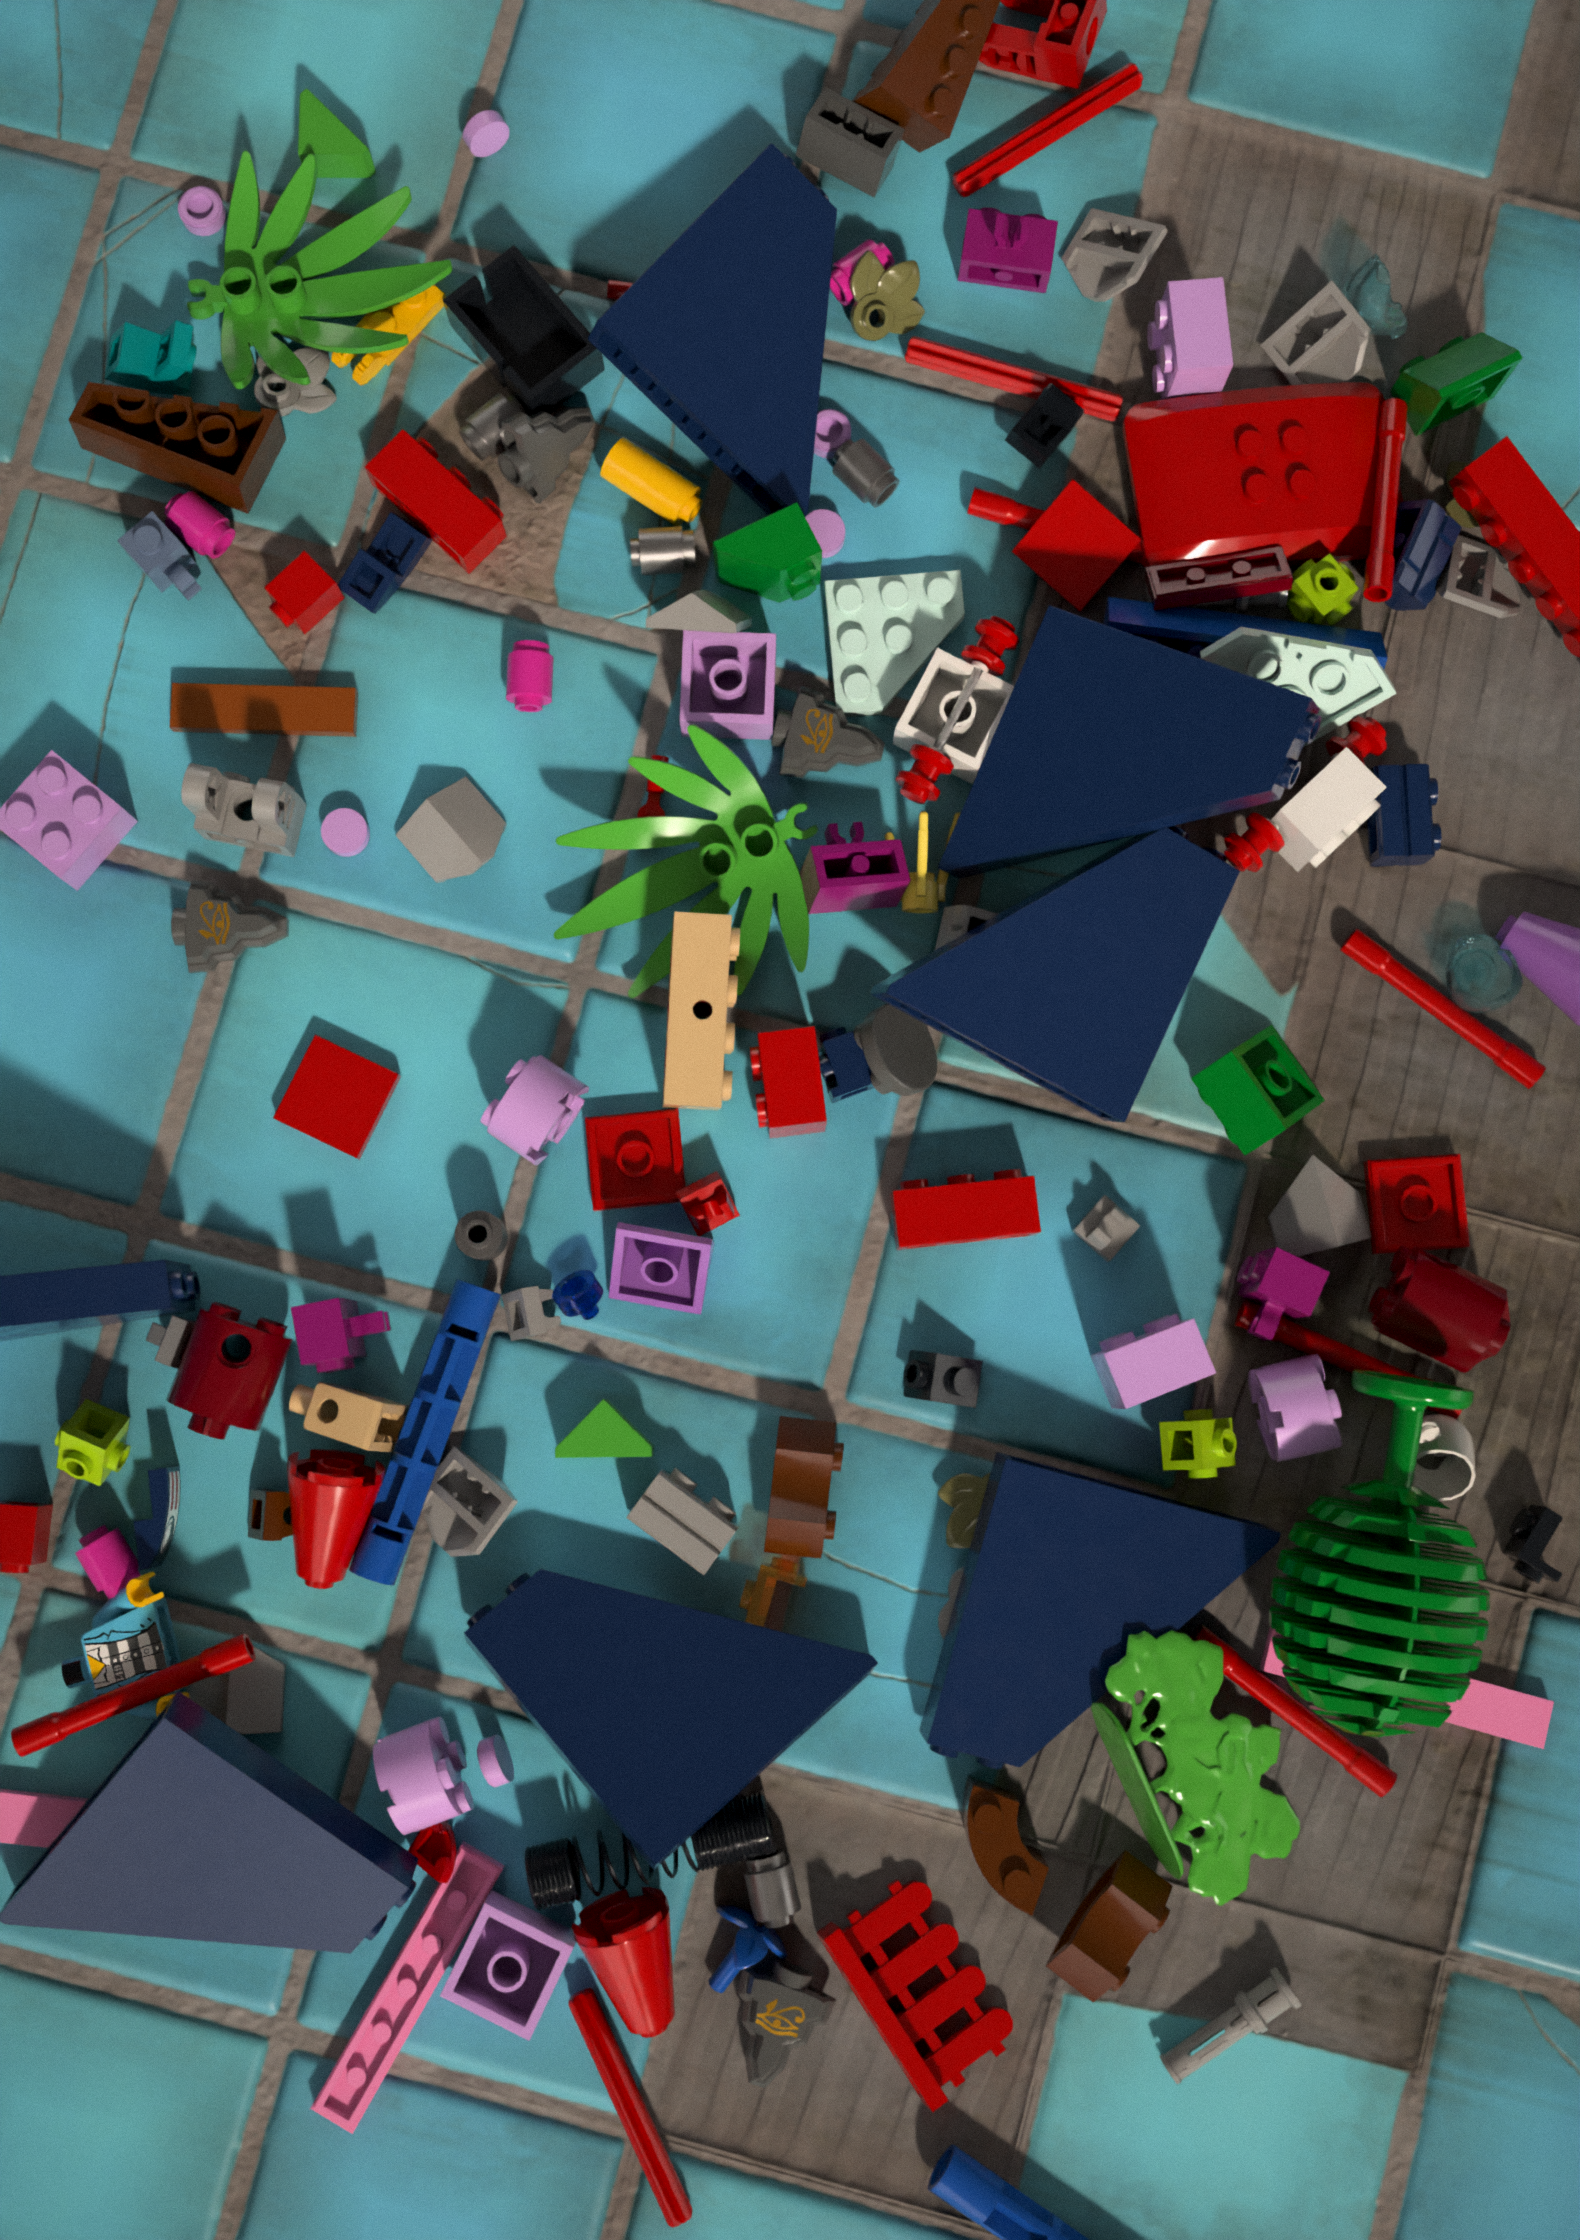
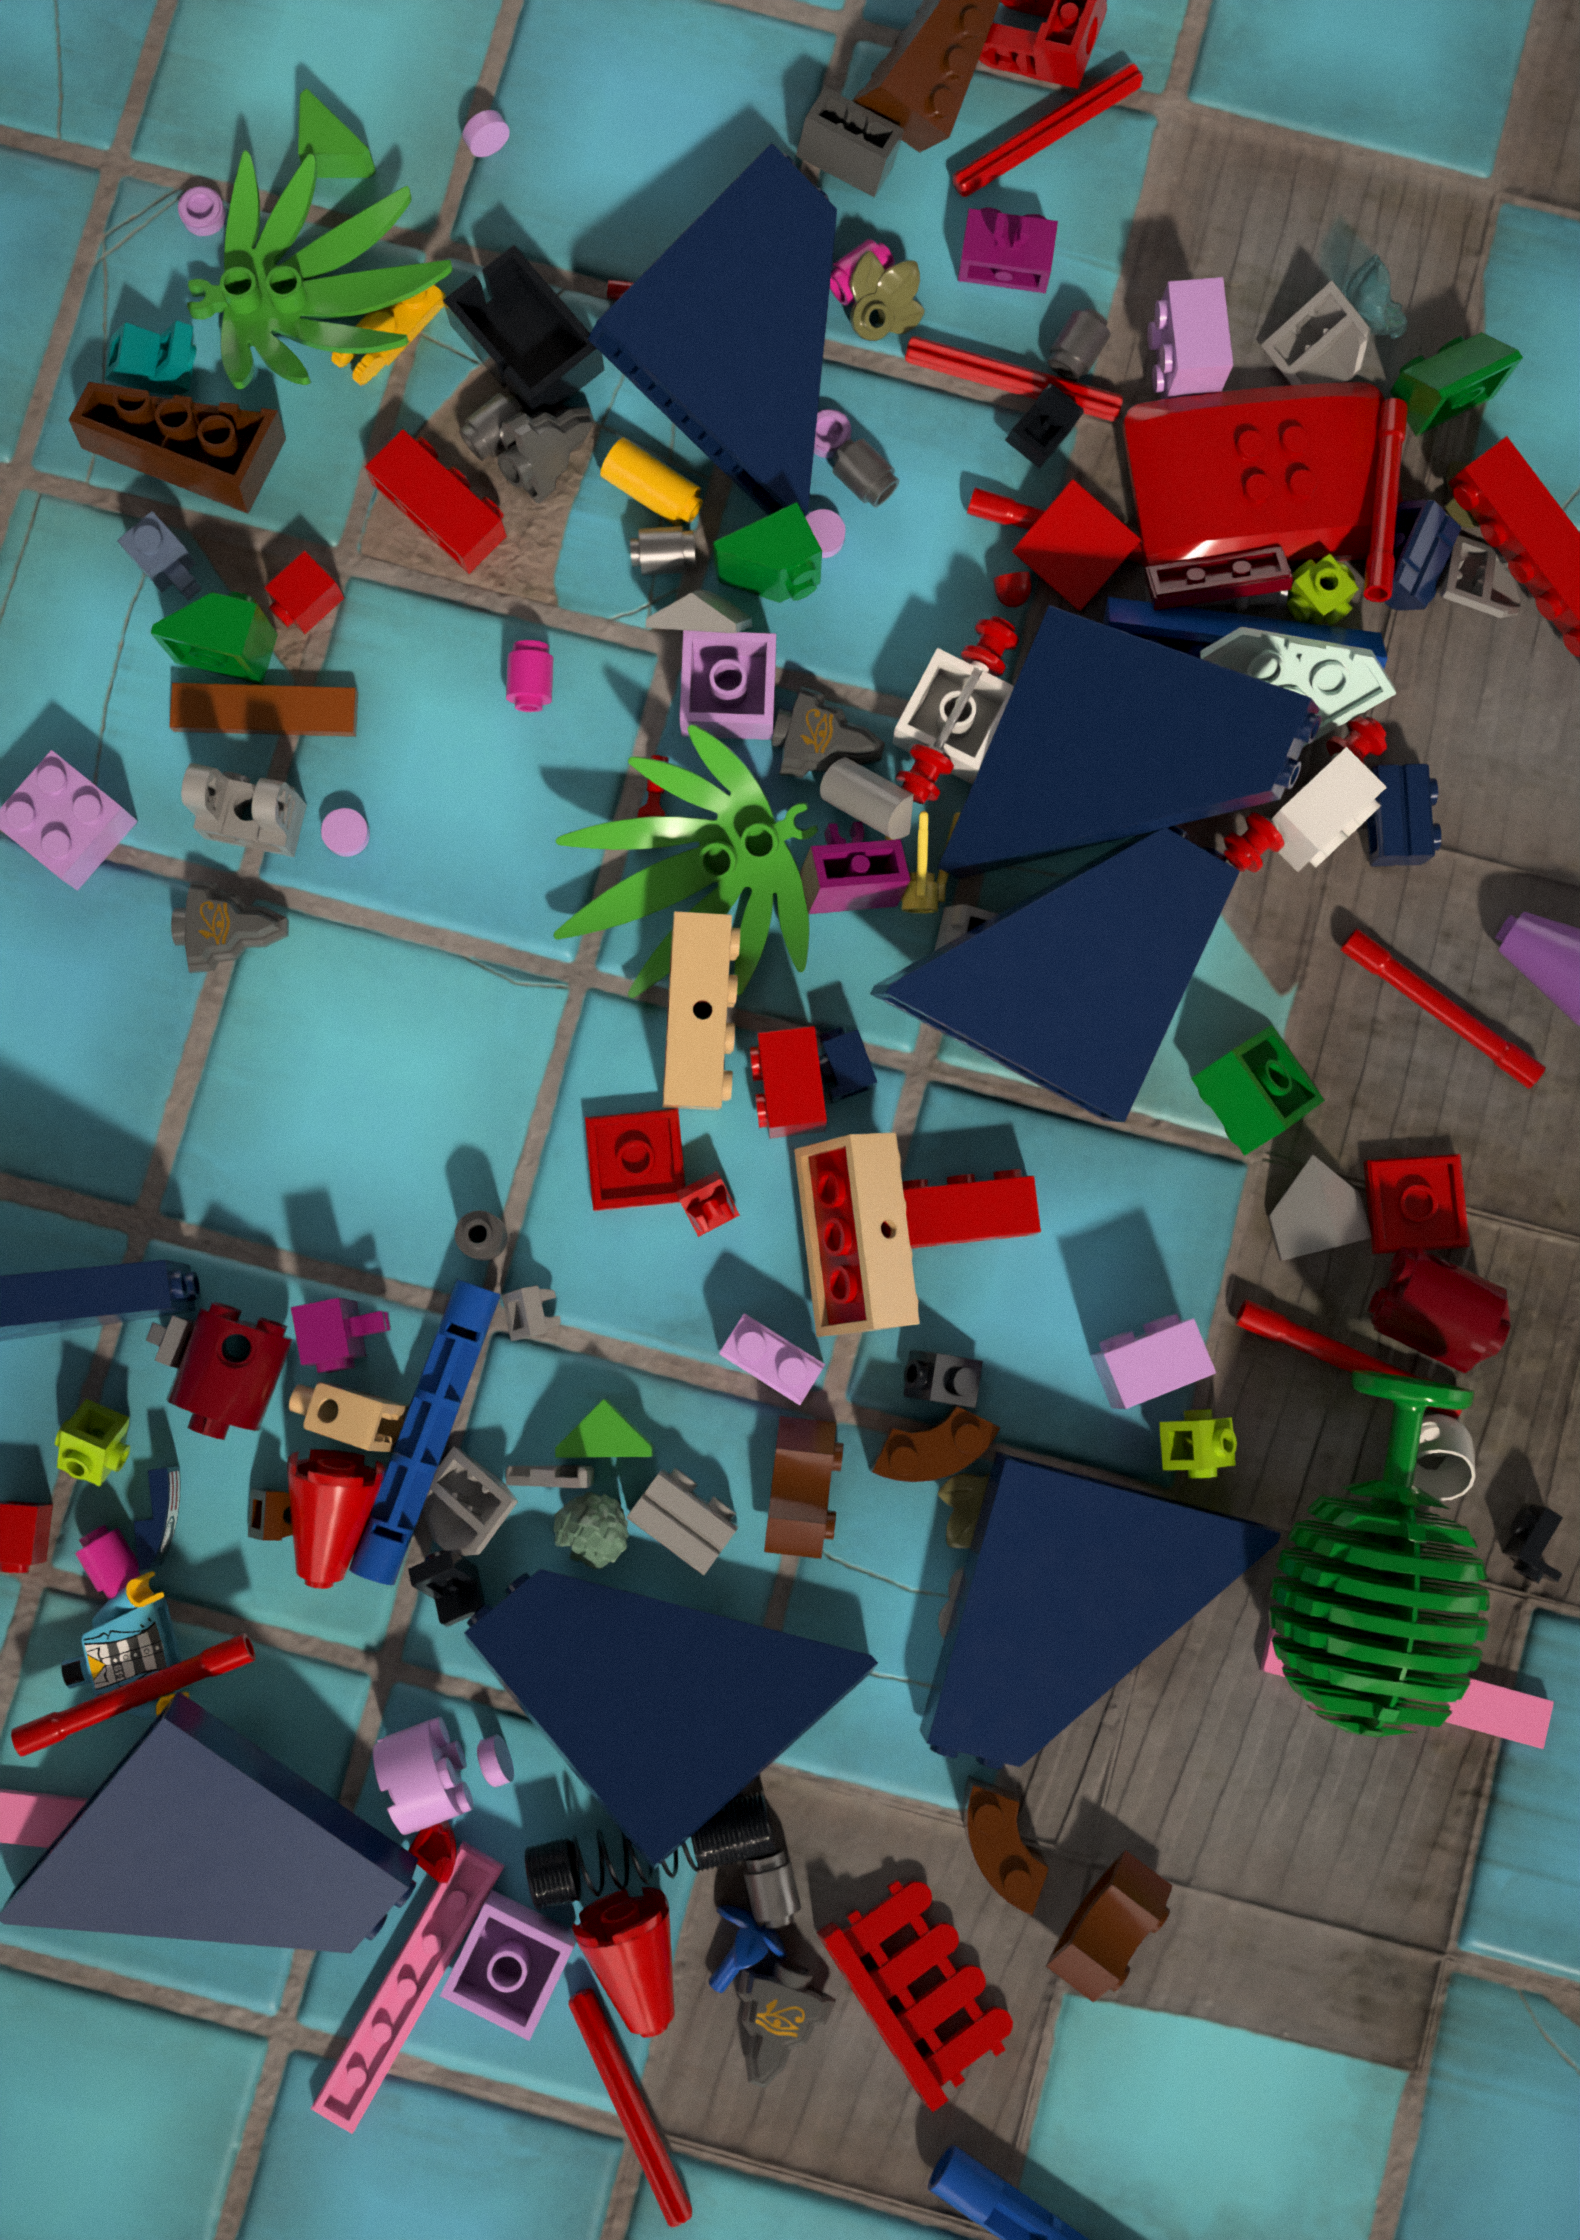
(199, 524): dark pink brick -> none
(220, 636): none -> green slope
(246, 1697): light grey slope -> none
(305, 398): light grey plate -> none
(337, 1097): red tile -> none
(386, 563): dark blue slope -> none
(451, 1583): none -> black bracket
(453, 832): light grey slope -> none
(535, 1107): lavender brick -> none
(551, 1476): none -> light grey tile
(578, 1294): clear blue tile -> none
(593, 1528): none -> sand green piece
(660, 1268): medium lavender slope -> none
(758, 1593): clear orange bracket -> none
(772, 1359): none -> lavender brick
(856, 1234): none -> tan brick
(868, 798): none -> light grey brick
(886, 633): light aqua plate -> none
(897, 1051): dark grey tile -> none
(934, 1451): none -> reddish brown brick
(1013, 588): none -> red hinge
(1079, 344): none -> flat silver brick
(1106, 1228): light grey tile -> none
(1111, 253): light grey slope -> none
(1178, 2059): light grey pin -> none
(1209, 1769): bright green plant -> none
(1281, 1287): magenta brick -> none
(1295, 1408): lavender brick -> none
(1353, 1758): red piece -> none
(1482, 974): clear light blue hair -> none

